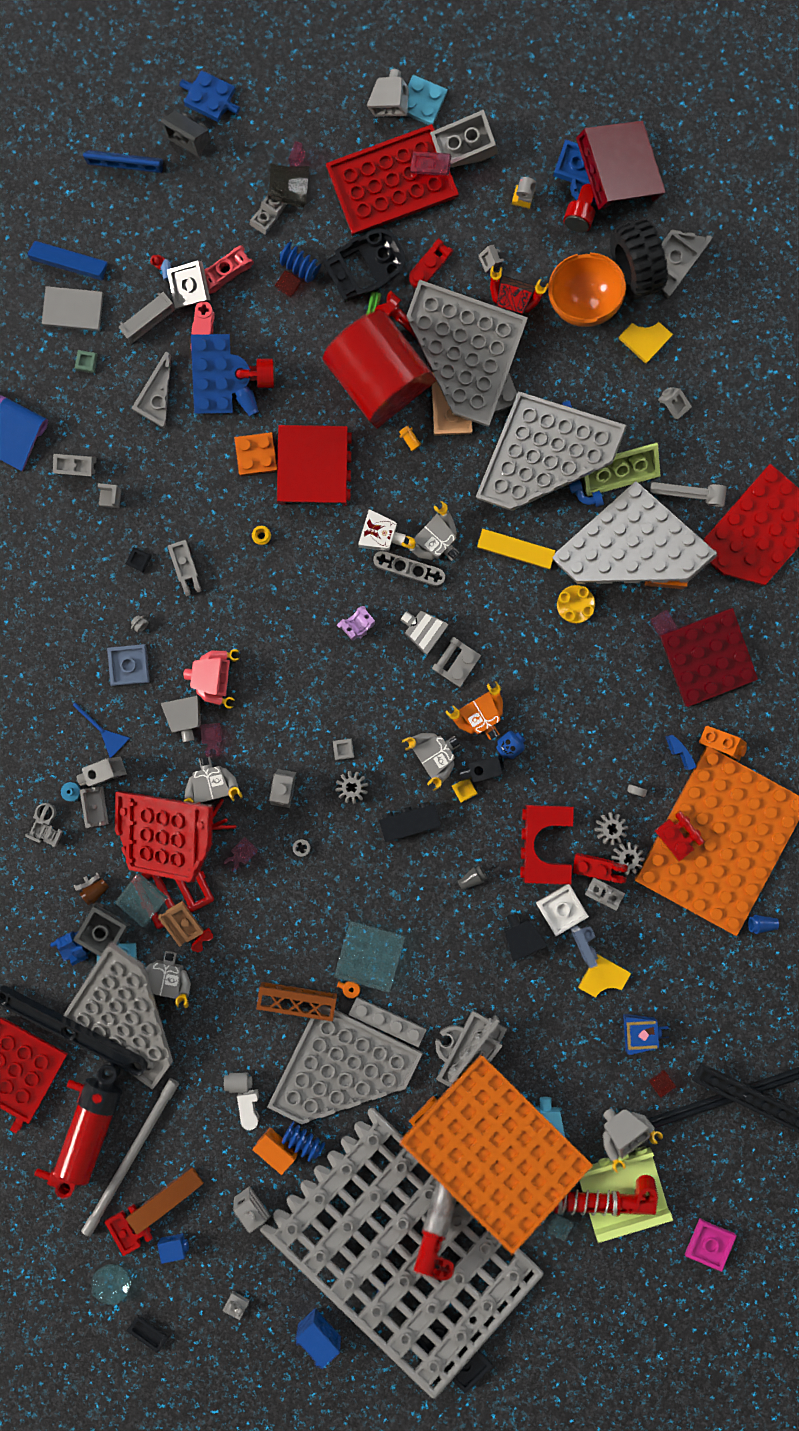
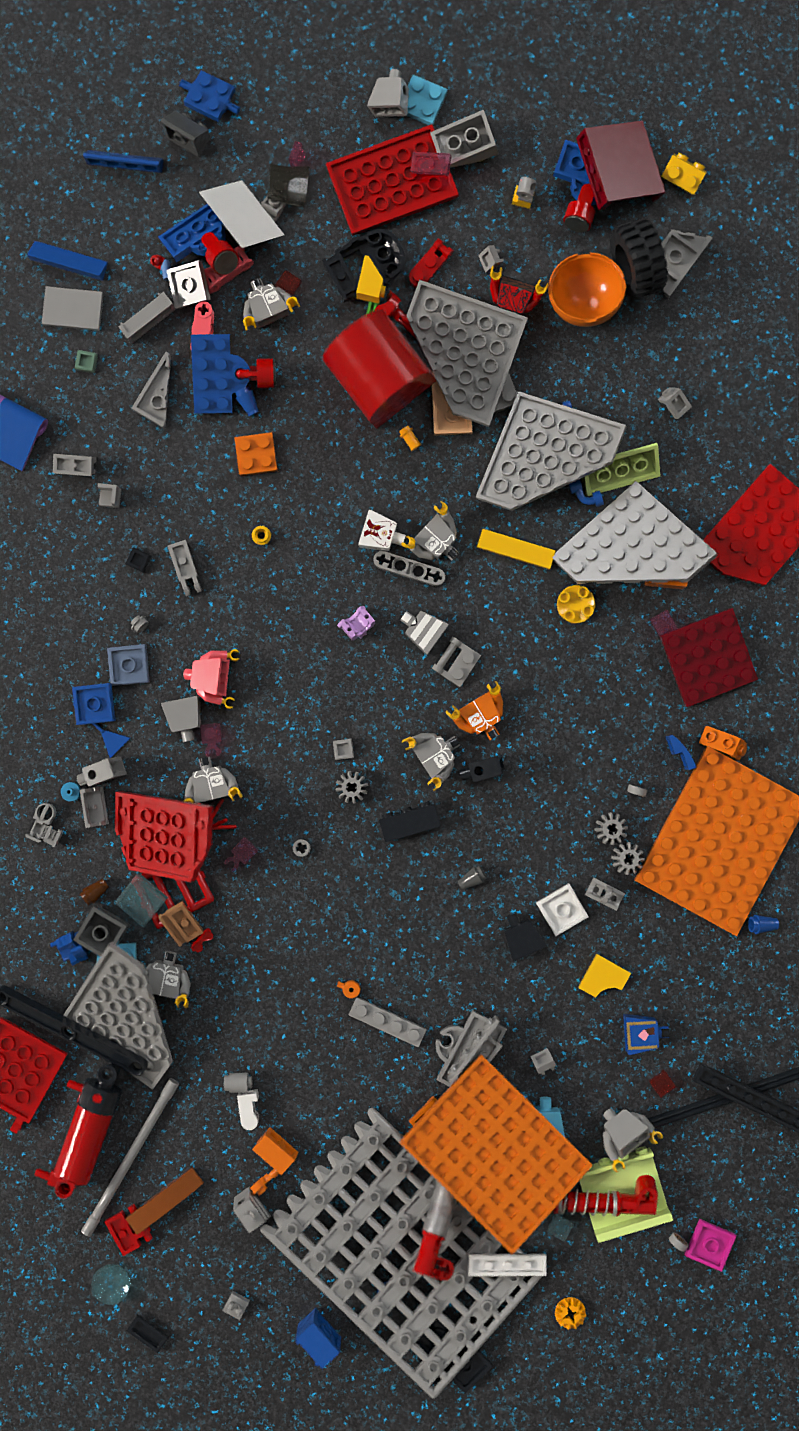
(88, 882): light grey piece -> none
(93, 703): none -> blue tile
(172, 1248): blue brick -> none
(204, 236): none -> blue plate
(241, 213): none -> white sticker
(260, 1186): none -> orange plate
(266, 304): none -> light grey torso
(282, 788): light grey torso -> none
(298, 263): blue piece -> none
(299, 994): dark orange fence -> none
(303, 1142): blue piece -> none
(313, 464): red panel -> none
(340, 1068): light grey plate -> none
(369, 956): clear light blue plate -> none
(370, 283): none -> yellow slope
(464, 790): yellow tile -> none
(507, 1264): none -> white tile
(511, 744): blue head -> none
(536, 819): red arch -> none
(543, 1061): none -> light grey tile
(575, 1306): none -> light orange gear
(582, 936): sand blue hinge -> none
(598, 868): red hinge -> none
(645, 341): yellow tile -> none
(674, 839): red plate -> none
(678, 1242): none -> light grey tile
(684, 173): none -> yellow bracket
(713, 495): light grey axle -> none

